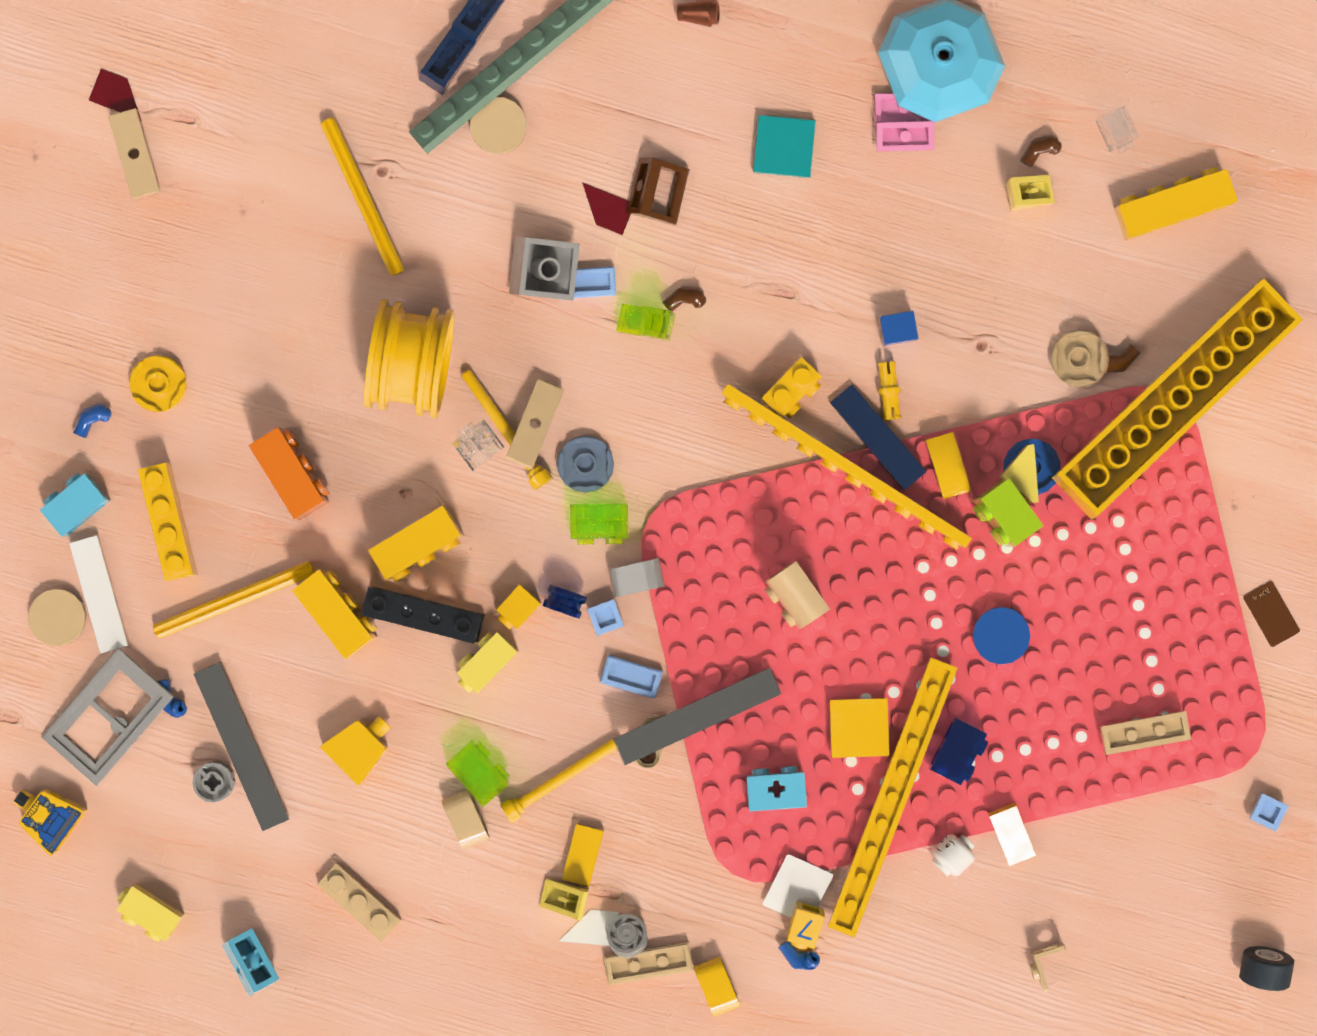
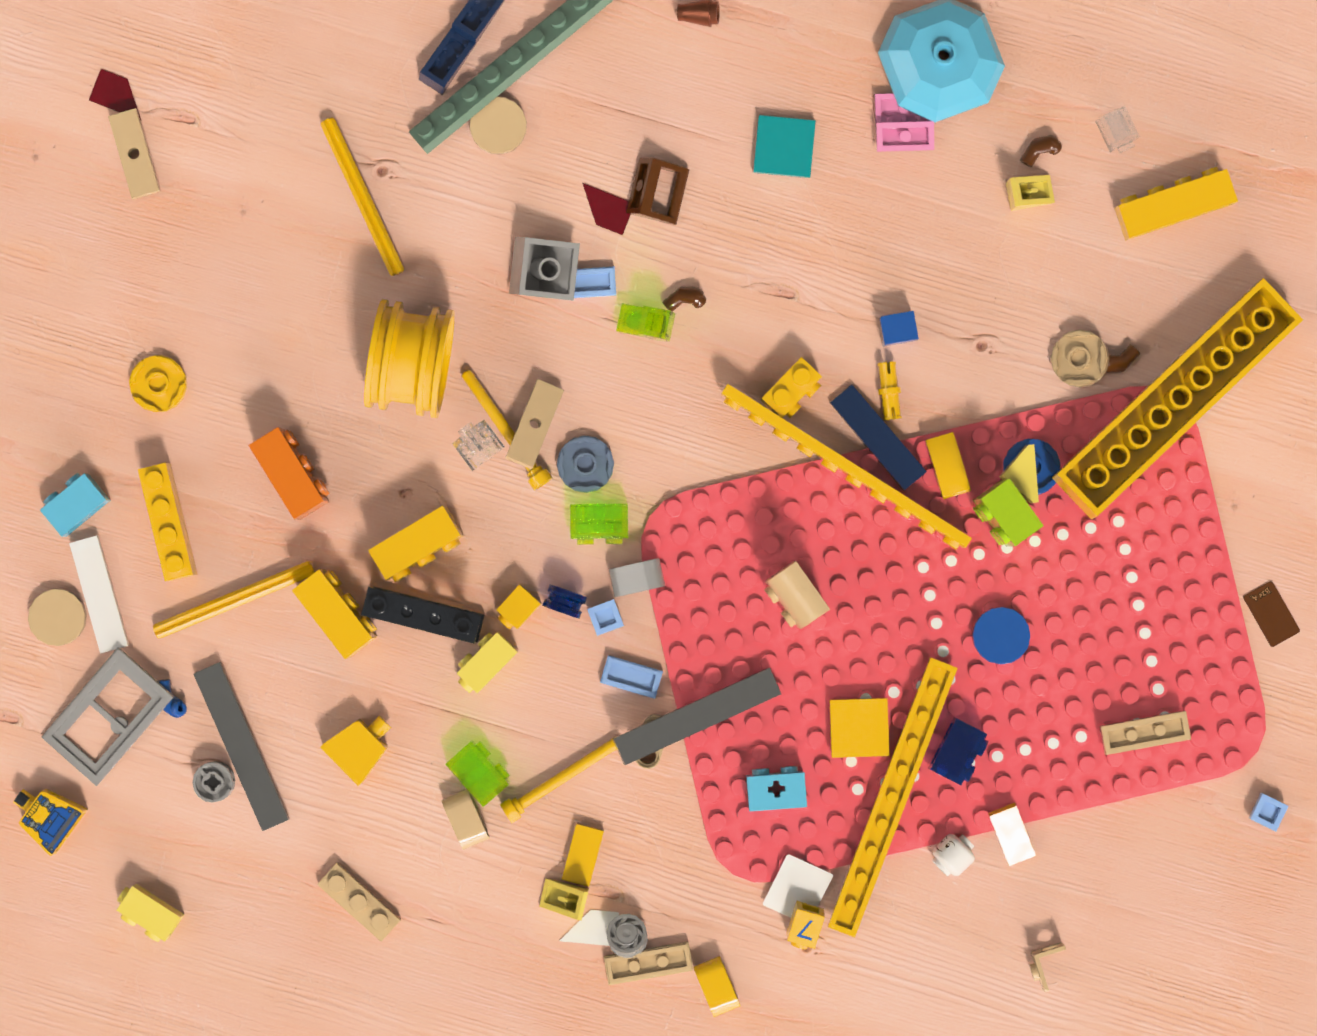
(91, 415): blue arm -> none
(250, 962): medium azure brick -> none
(799, 959): blue arm -> none
(1266, 968): black wheel -> none

